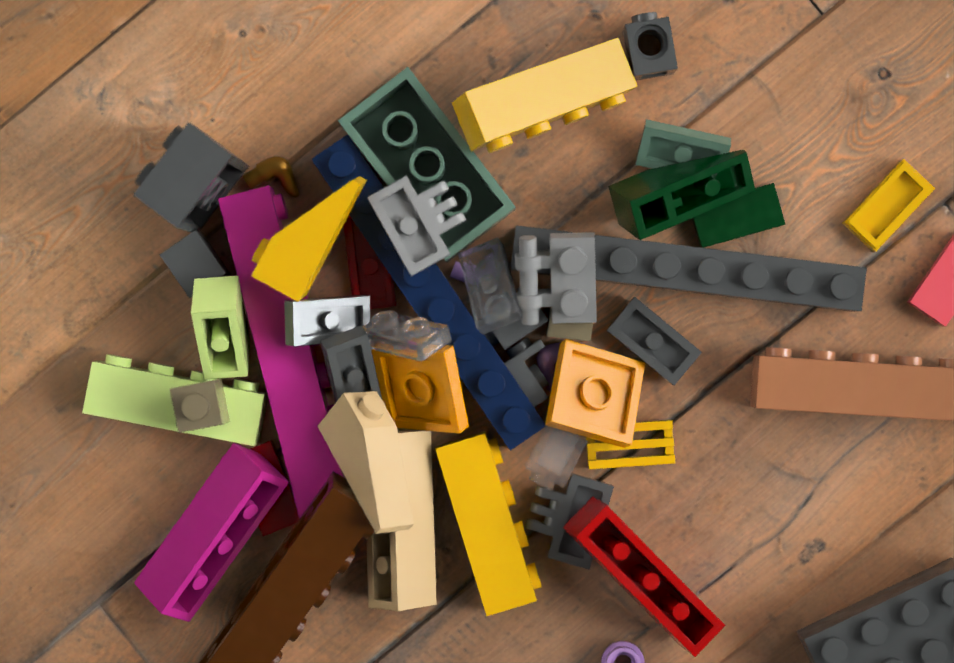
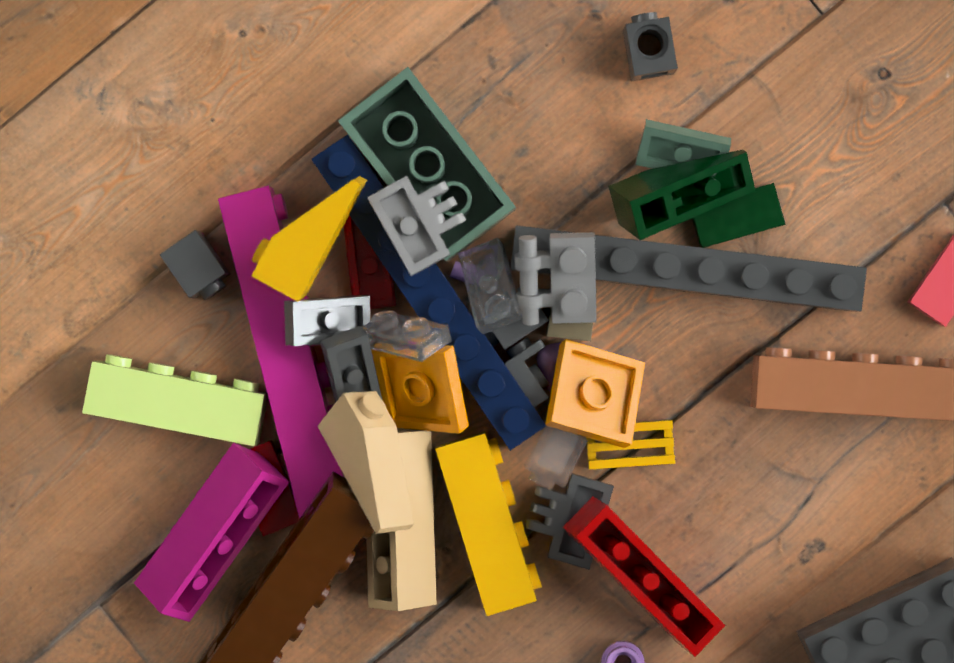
(189, 178): dark grey brick -> none
(199, 405): dark tan brick -> none
(220, 327): yellowish green brick -> none
(271, 168): pearl gold animal -> none
(544, 95): yellow brick -> none
(654, 341): dark grey plate -> none
(888, 205): yellow tile -> none

